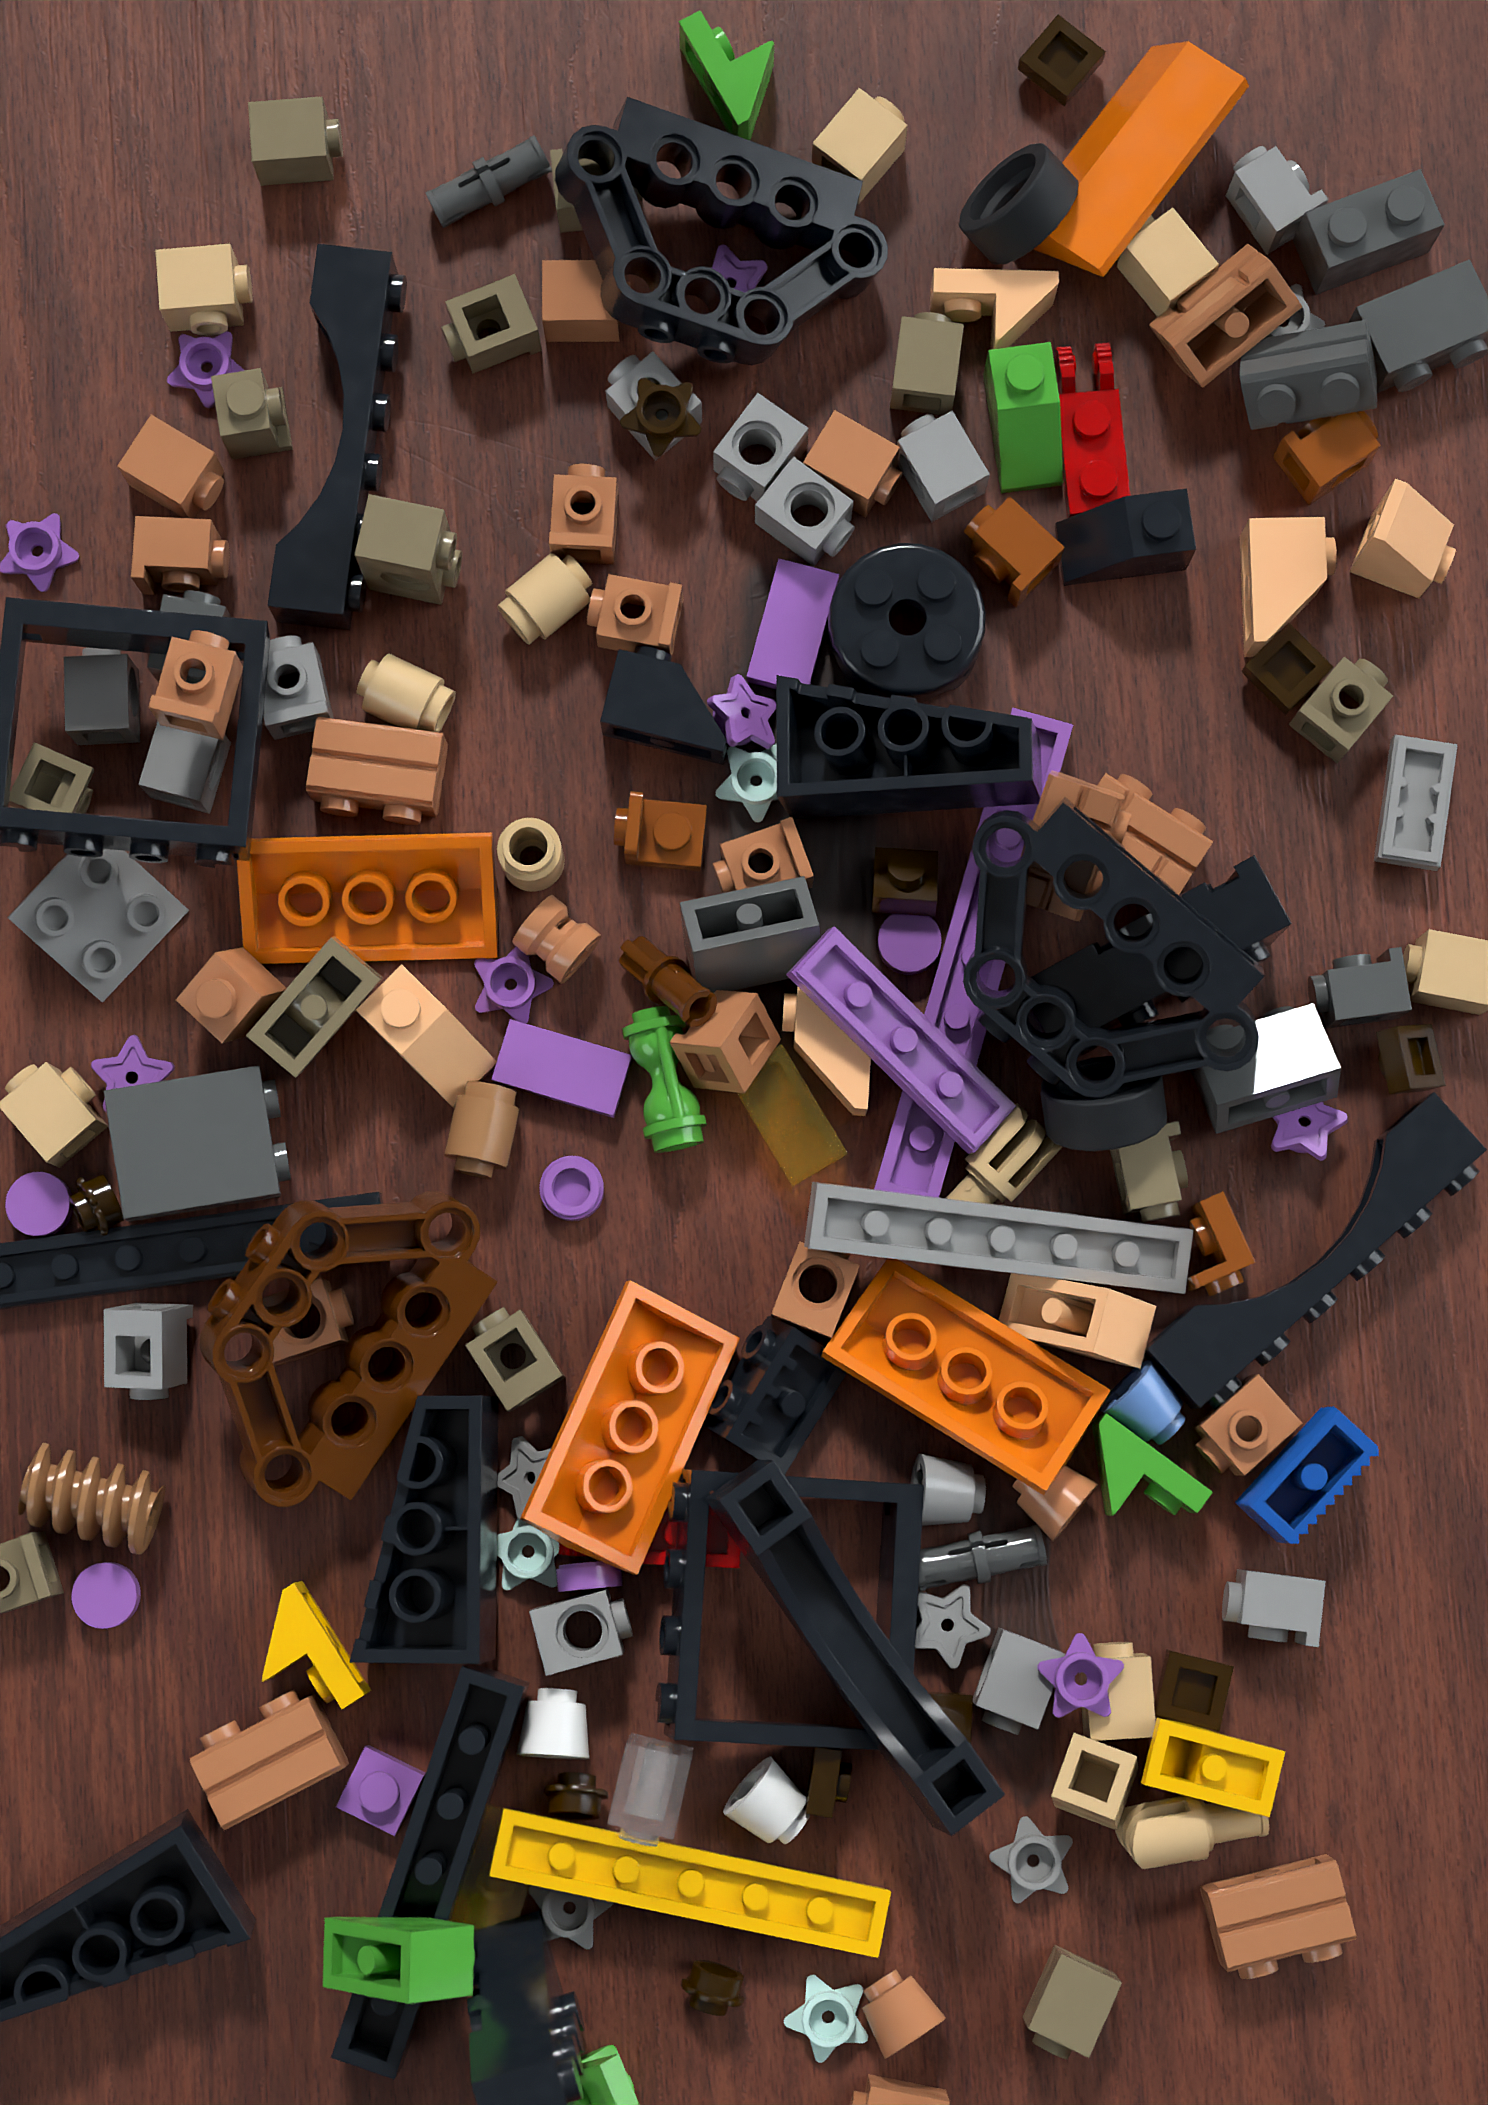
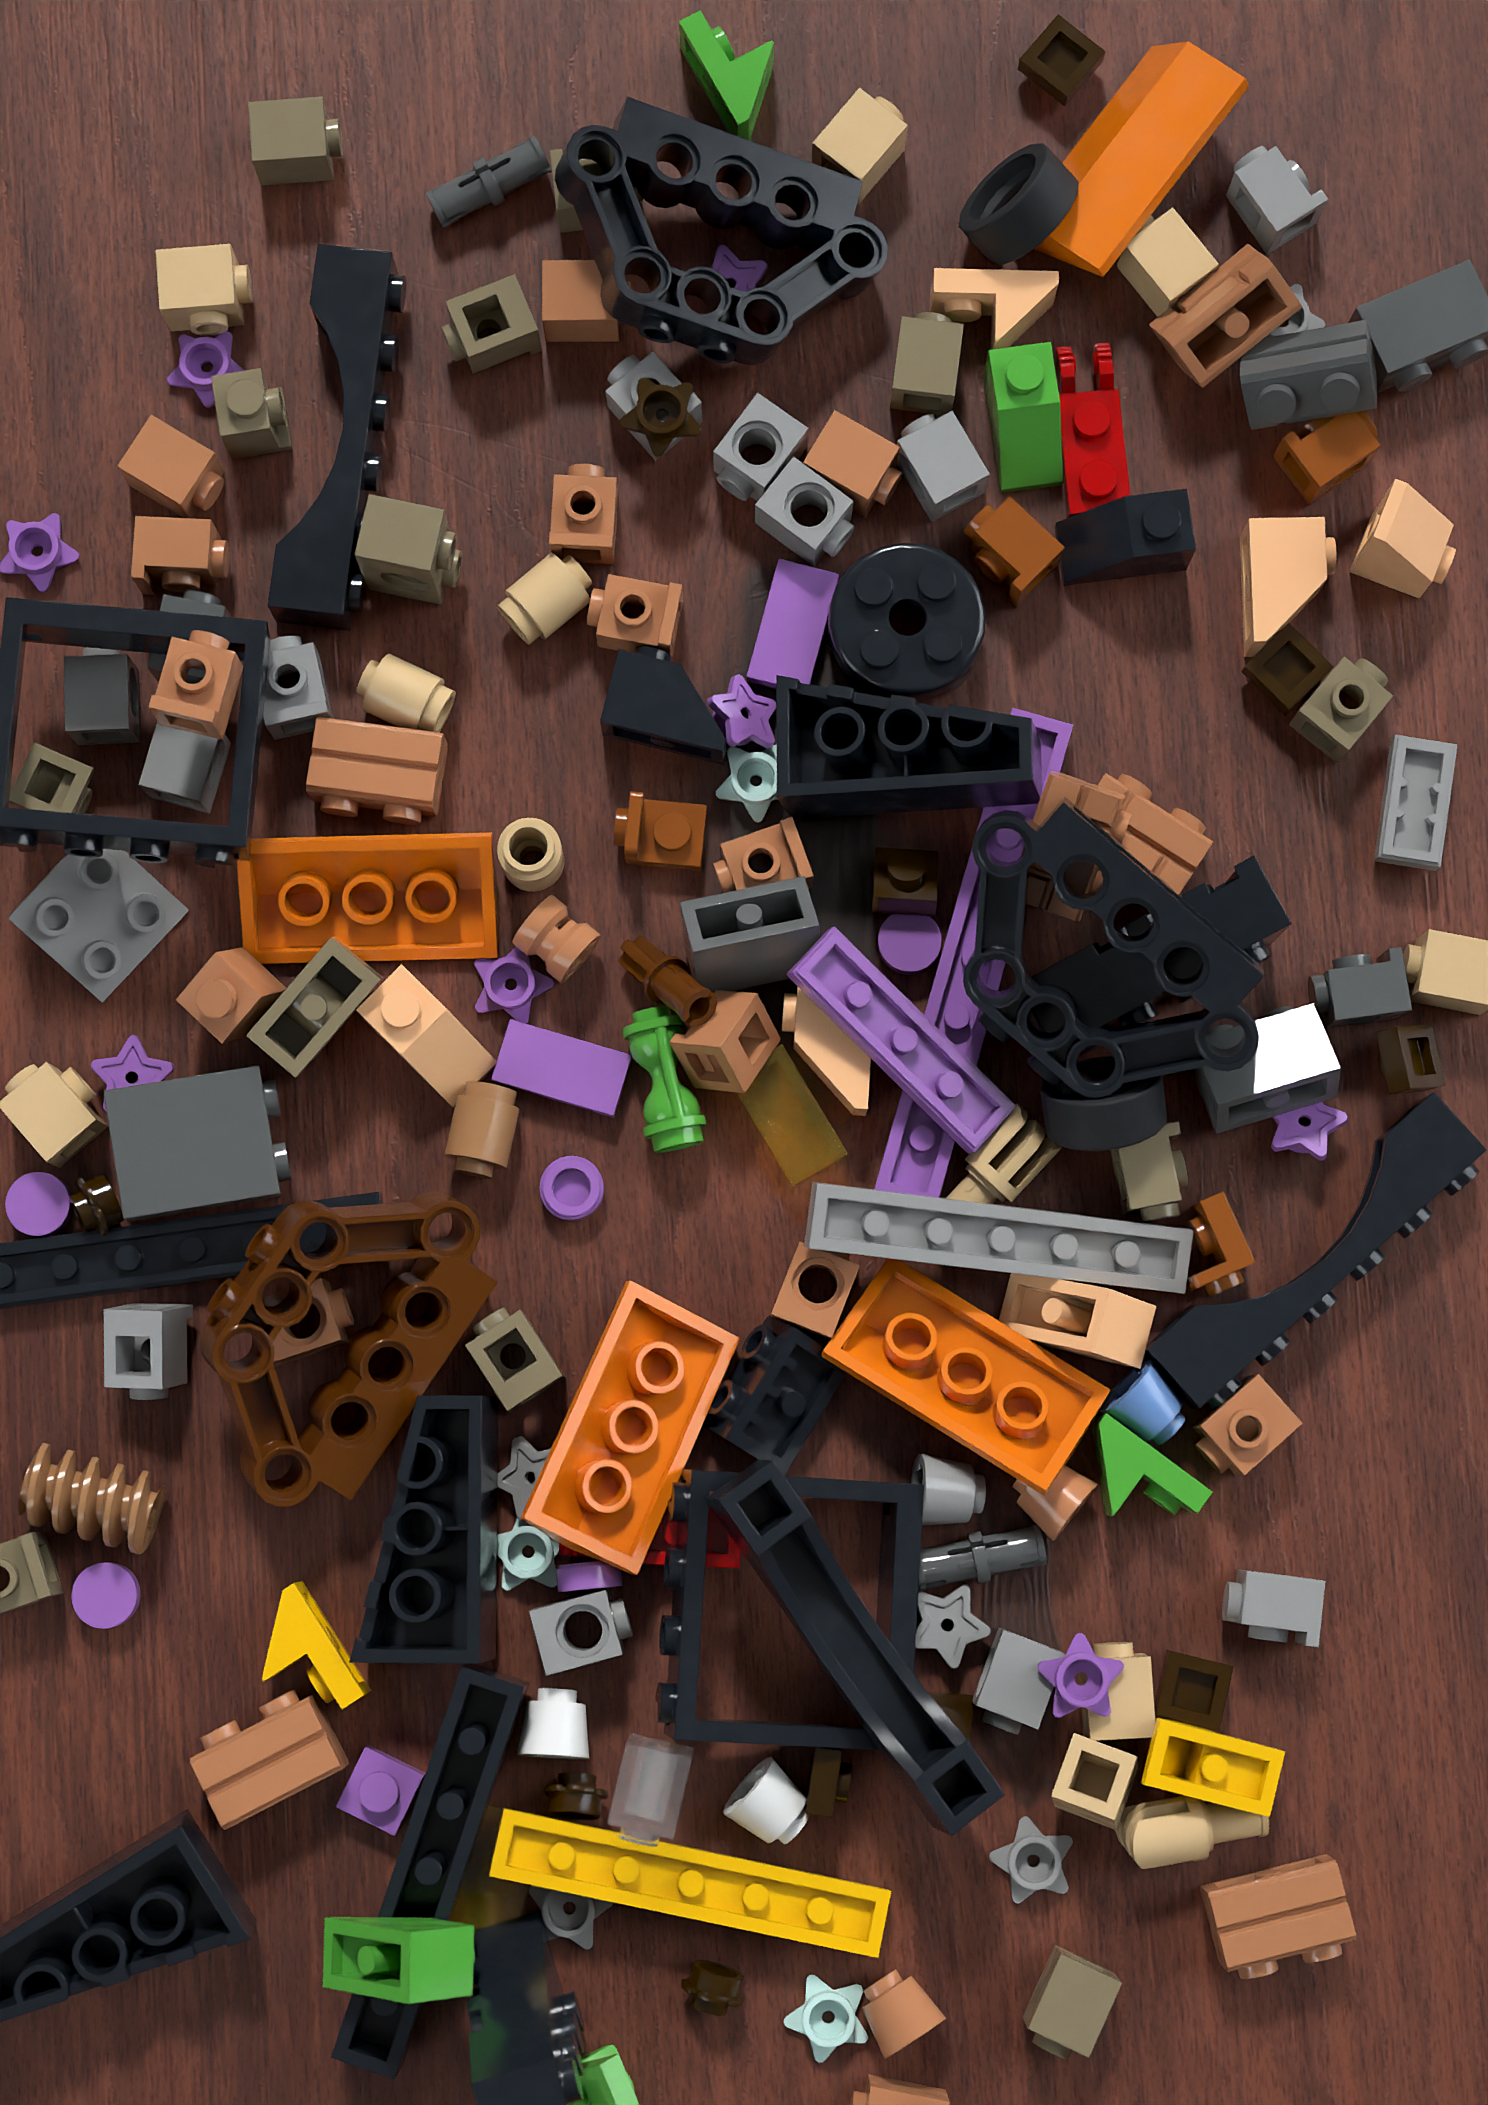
(1307, 1475): blue brick -> none
(1368, 231): dark grey brick -> none

